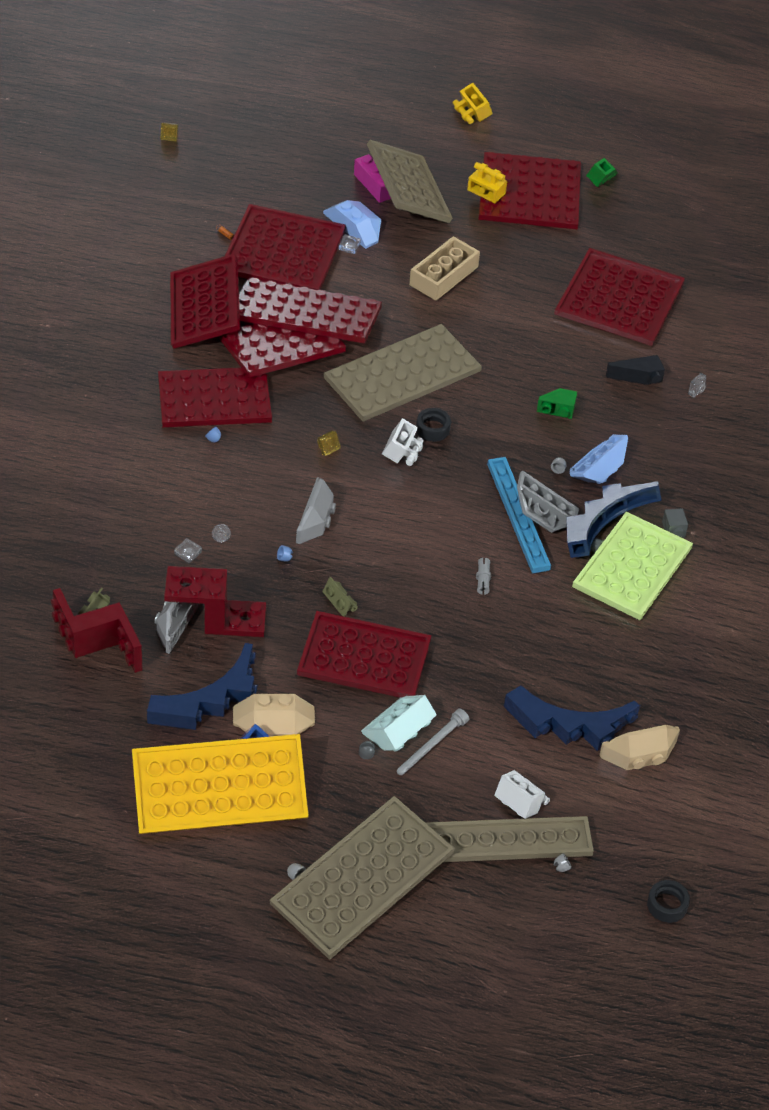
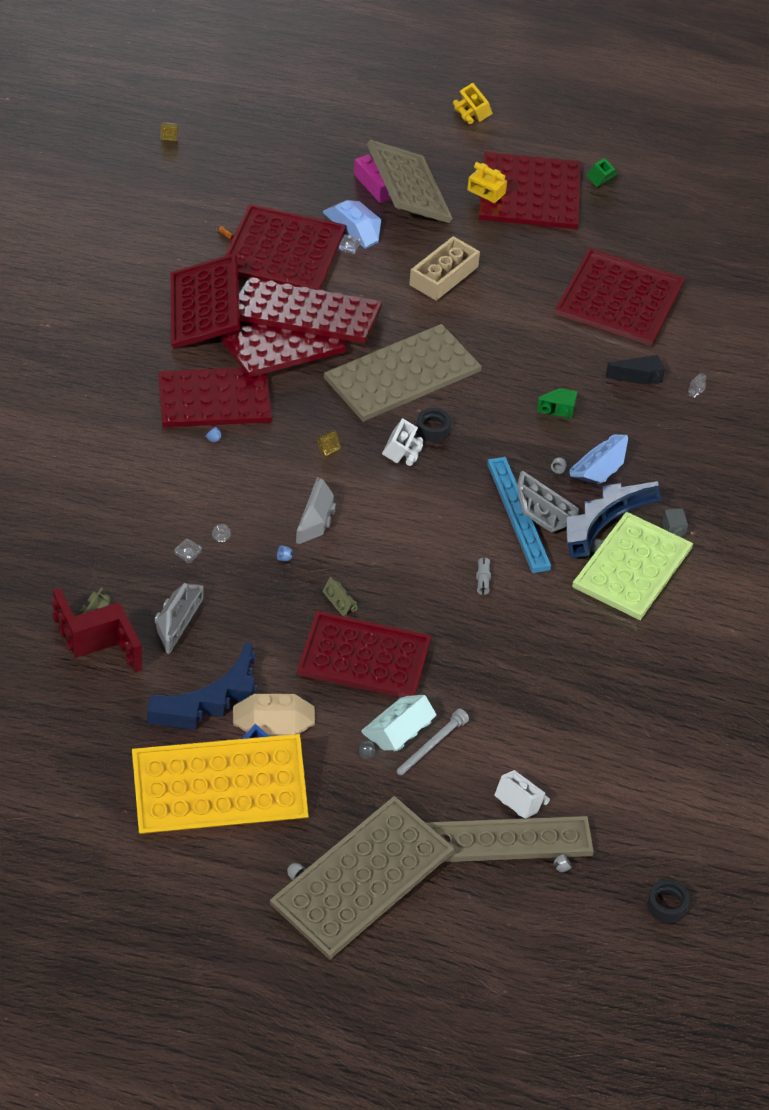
(210, 588): dark red bracket -> none
(568, 725): dark blue arch -> none
(641, 747): tan wedge -> none

